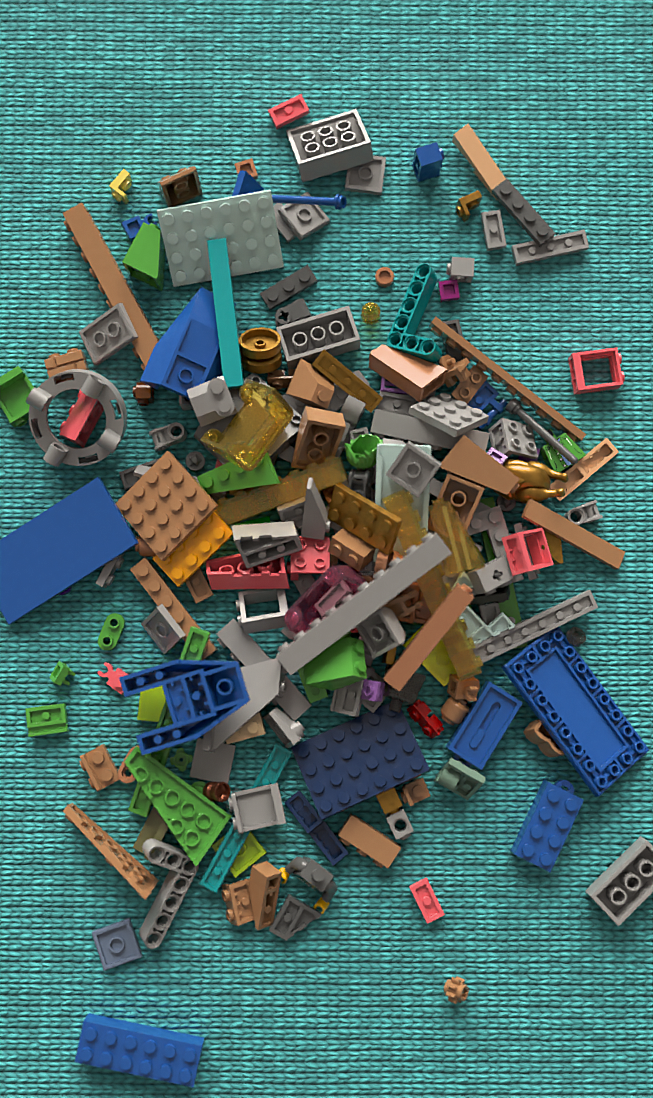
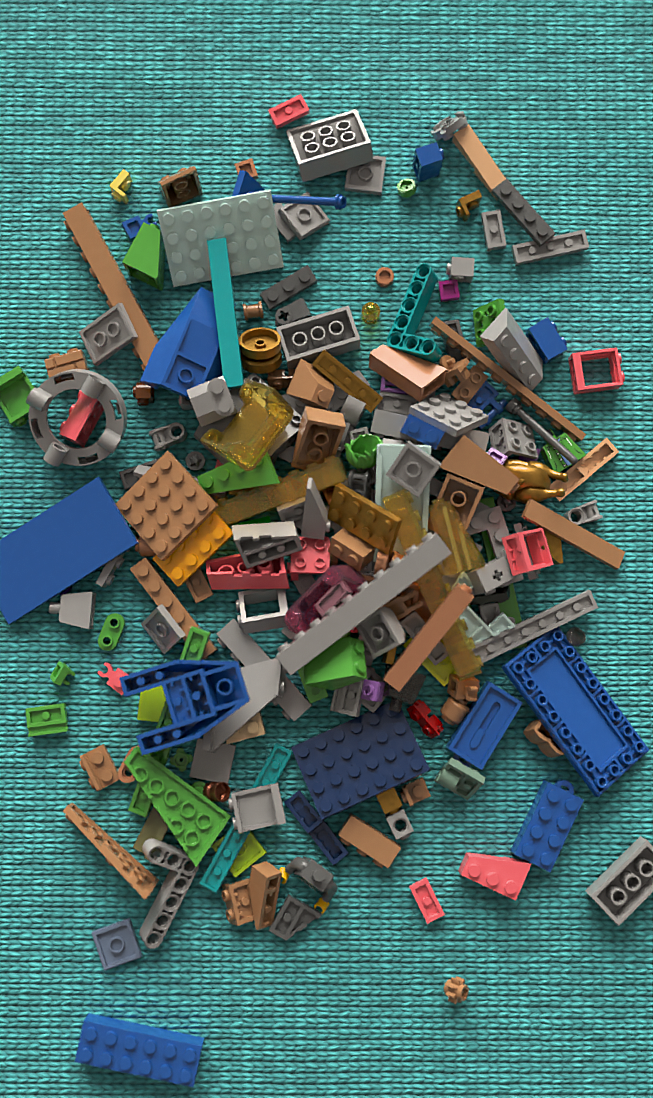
(75, 609): none -> light grey torso
(253, 311): none -> medium nougat bush
(285, 728): light grey slope -> none
(406, 188): none -> bright green tile
(412, 624): none -> light grey plate
(422, 431): none -> blue brick
(446, 127): none -> light grey plate
(486, 315): none -> bright green plate
(497, 873): none -> coral wedge
(513, 350): none -> light grey slope
(546, 340): none -> blue brick

